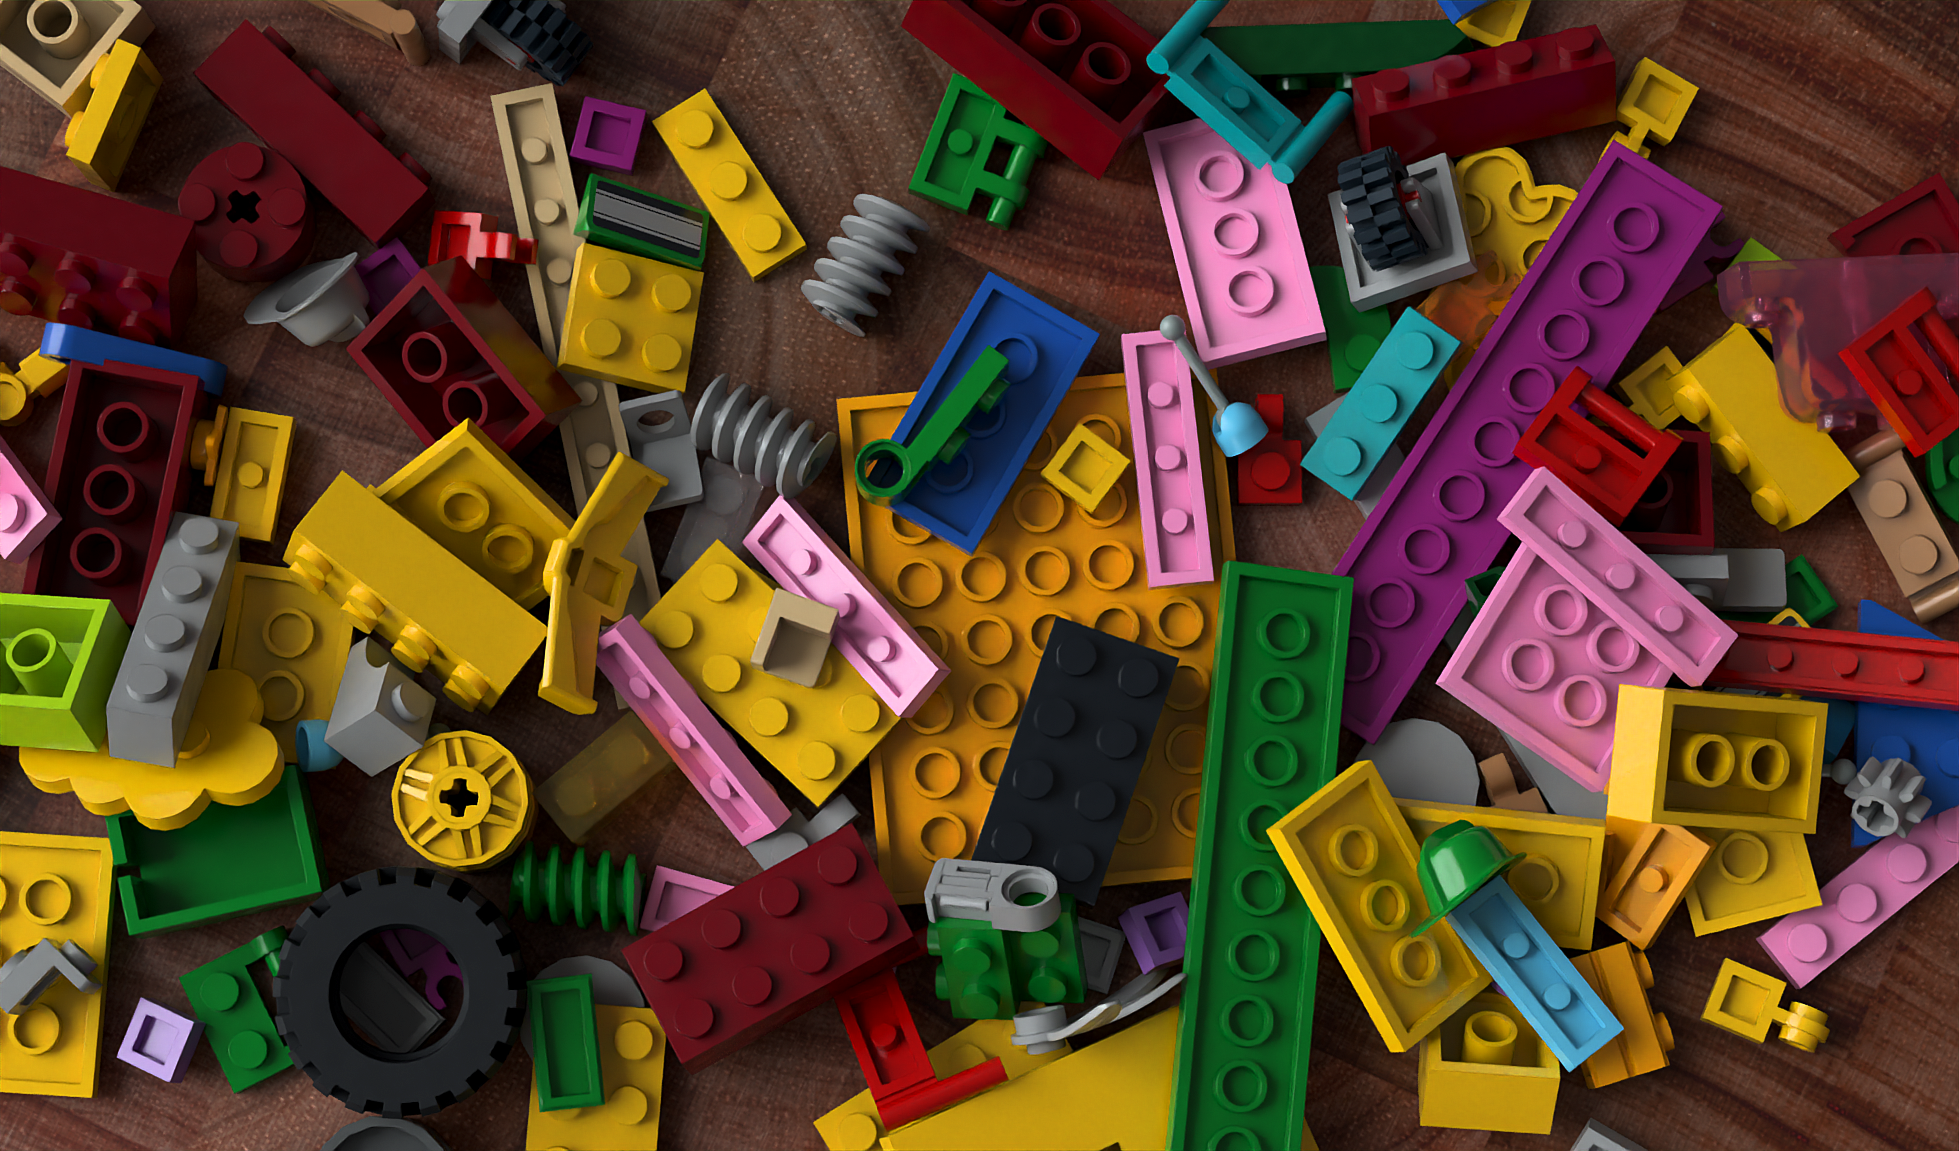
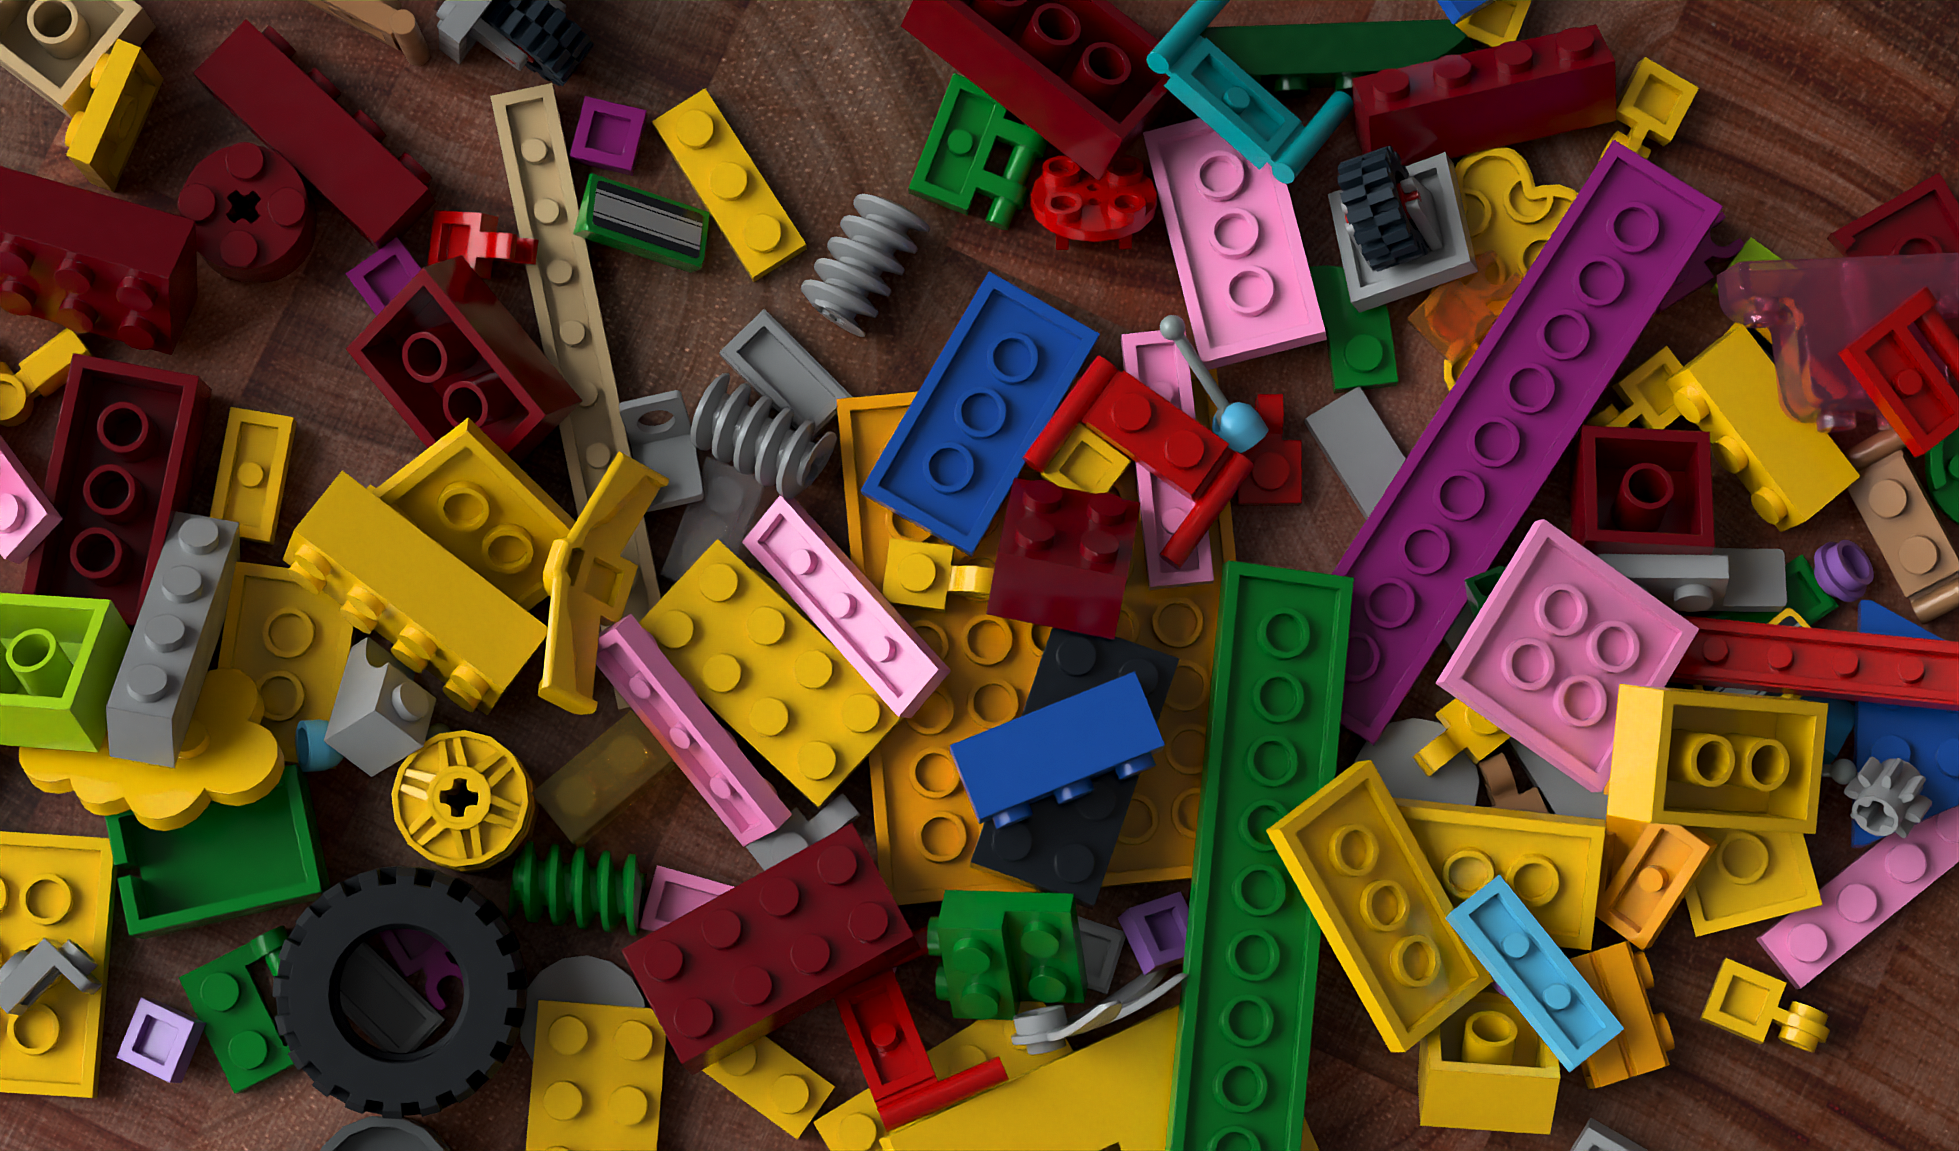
(67, 343): blue beam -> none
(208, 445): light orange plate -> none
(316, 302): light grey piece -> none
(565, 1042): green tile -> none
(630, 320): yellow plate -> none
(773, 1084): none -> yellow plate
(785, 371): none -> light grey tile
(795, 638): tan panel -> none
(924, 575): none -> yellow plate
(943, 434): green plate -> none
(987, 893): light grey piece -> none
(1058, 751): none -> blue brick
(1063, 558): none -> dark red brick
(1086, 209): none -> red plate
(1157, 439): none -> red plate
(1381, 403): teal plate -> none
(1456, 864): green piece -> none
(1464, 731): none -> yellow plate
(1589, 459): red plate -> none
(1617, 577): bright pink plate -> none
(1843, 570): none -> medium lavender plate

